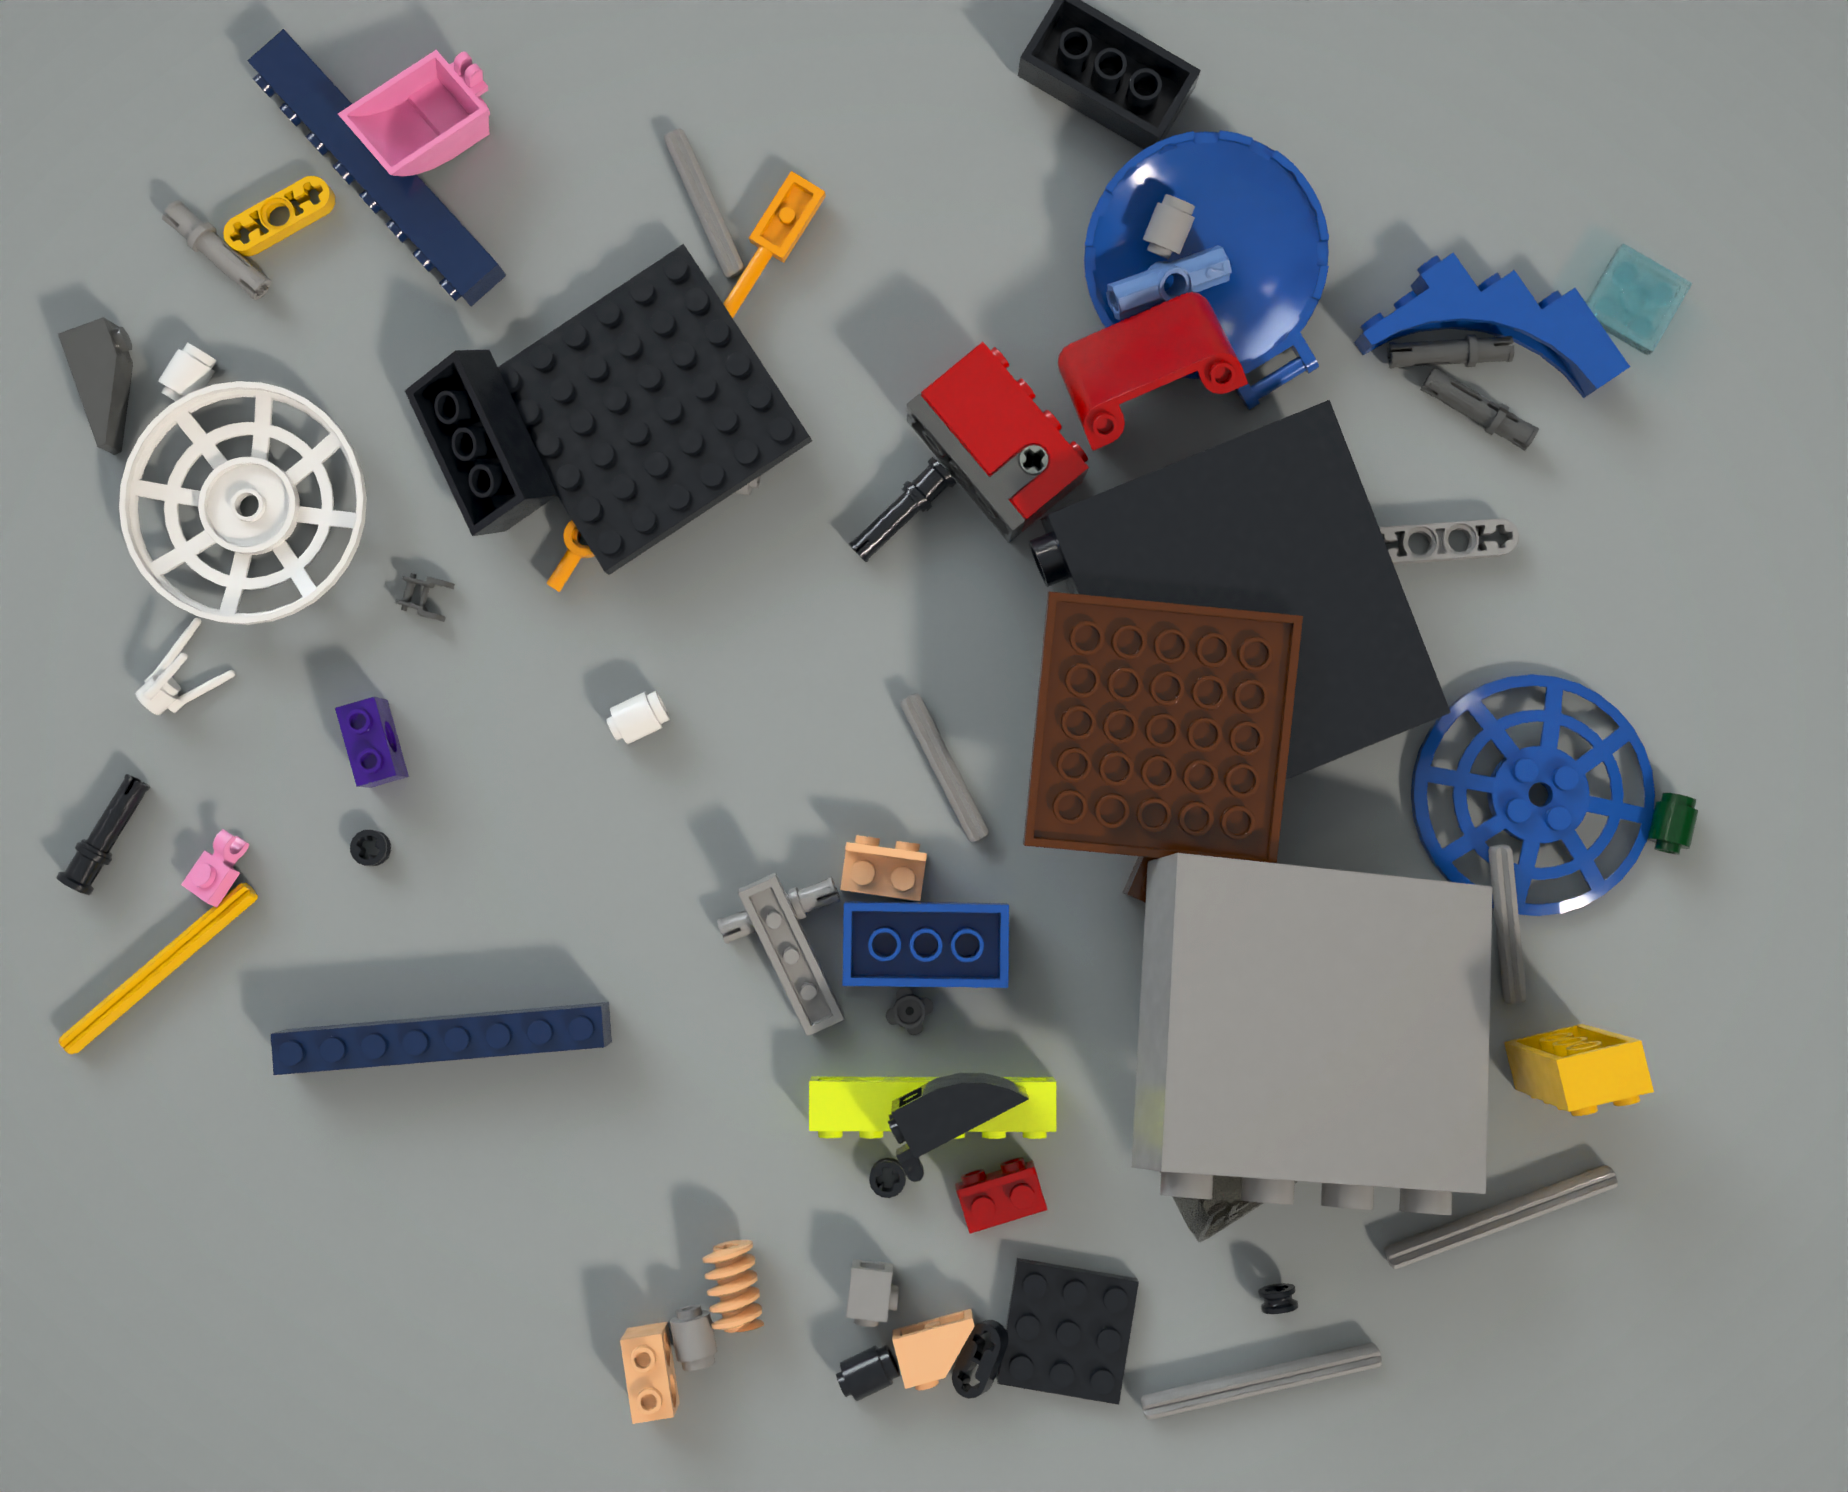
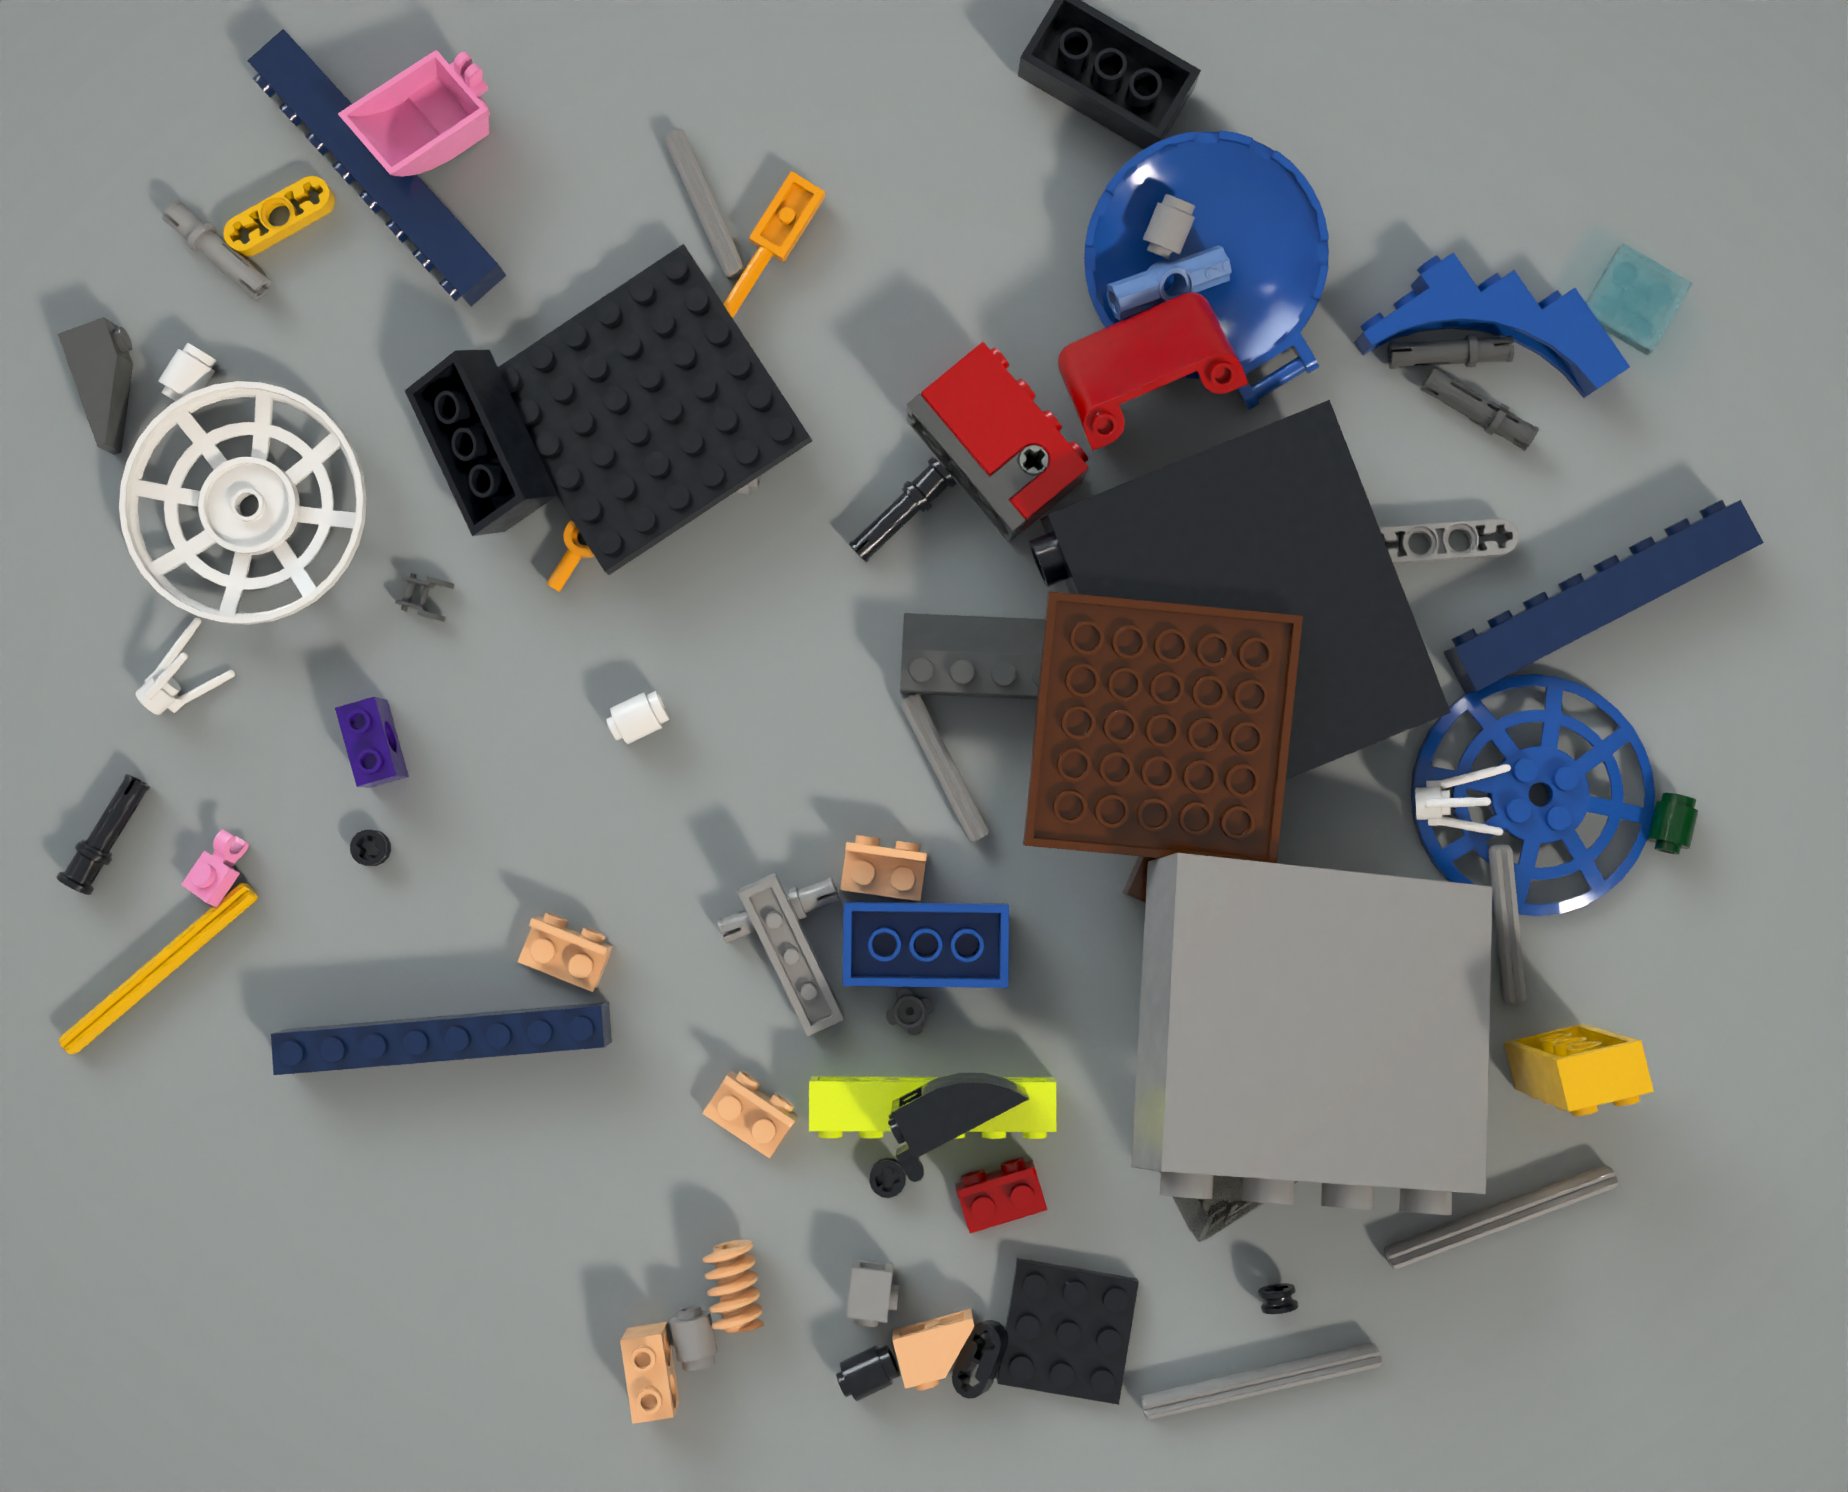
(565, 952): none -> light nougat bracket
(751, 1113): none -> light nougat bracket
(971, 656): none -> dark grey slope
(1434, 803): none -> white plant
(1602, 597): none -> dark blue brick

